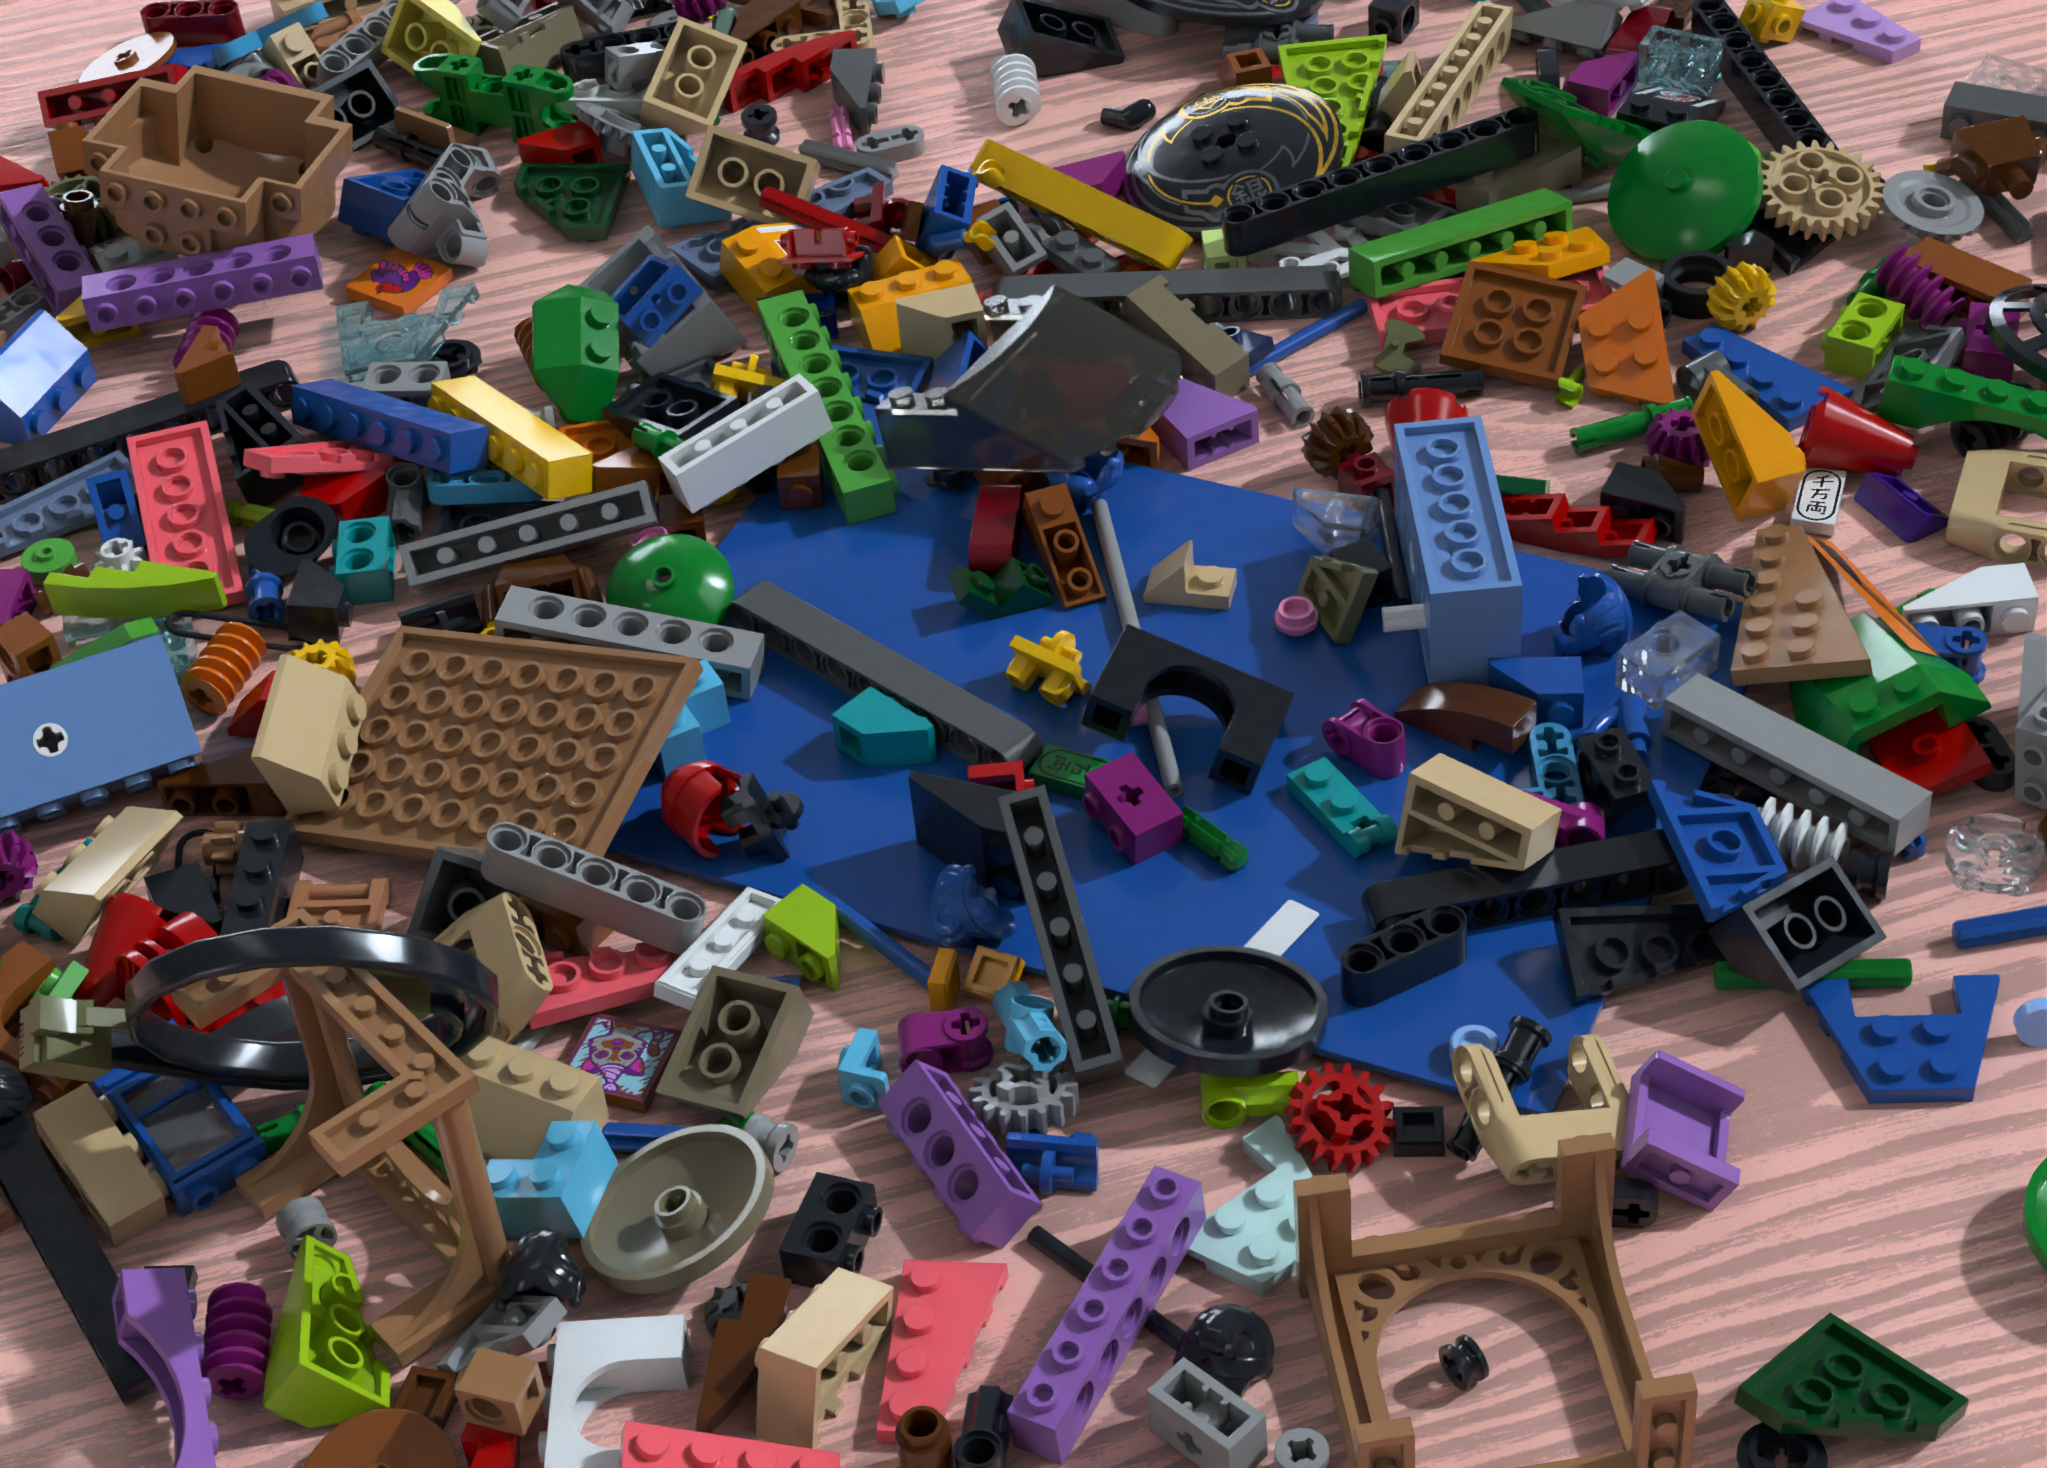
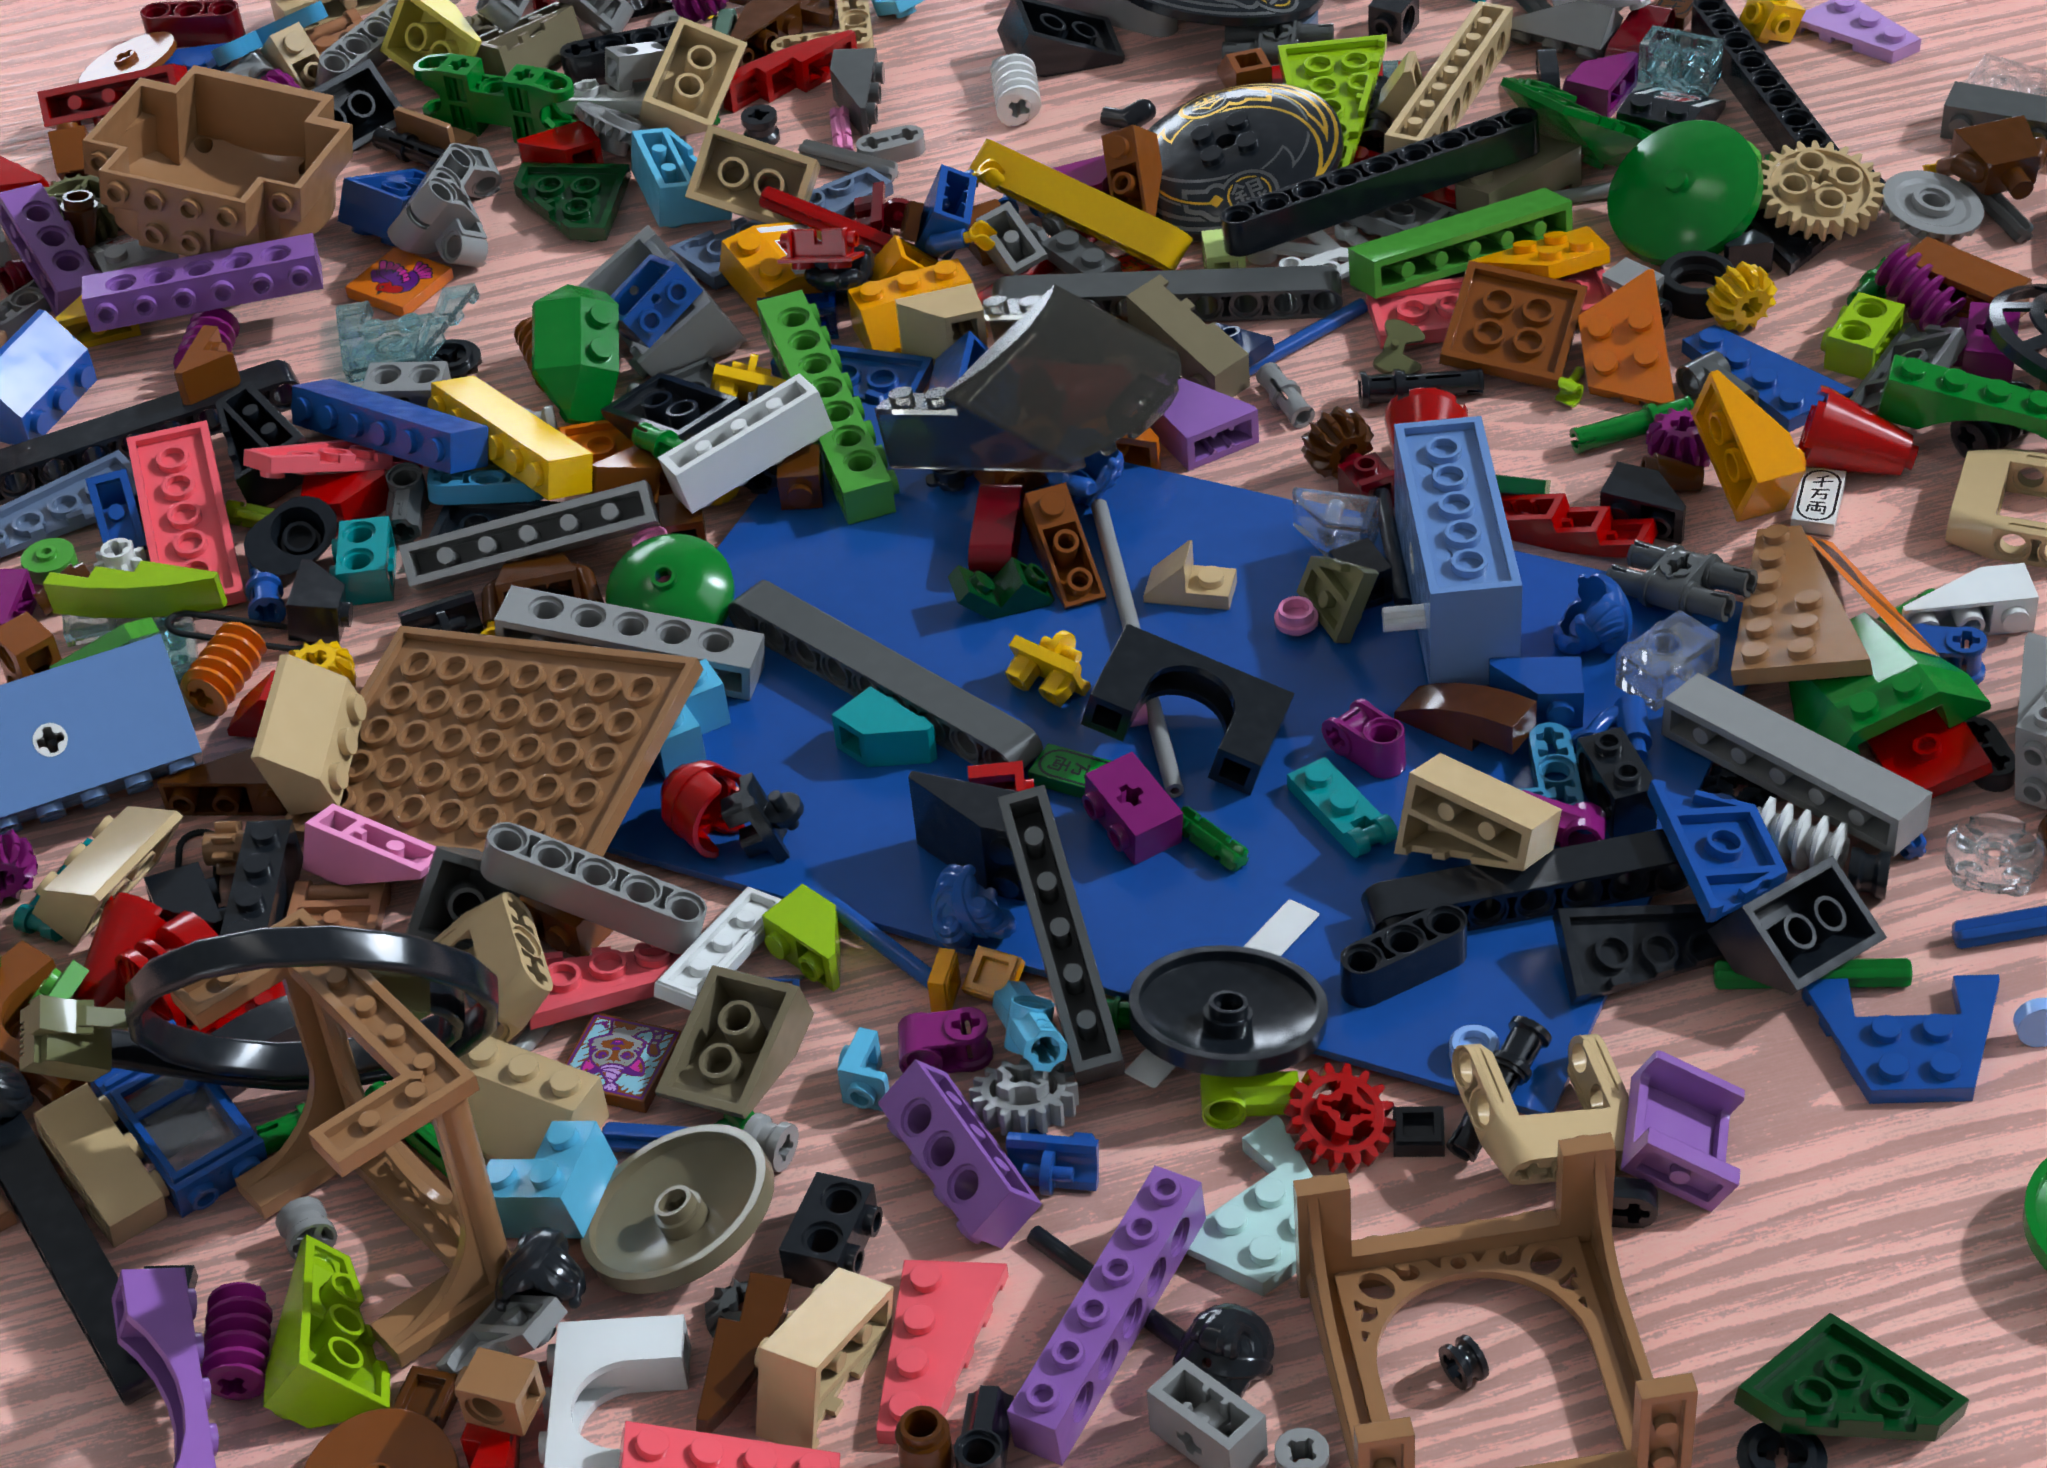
(360, 851): none -> bright pink slope
(1133, 166): none -> dark orange slope
(1899, 507): dark purple slope -> none

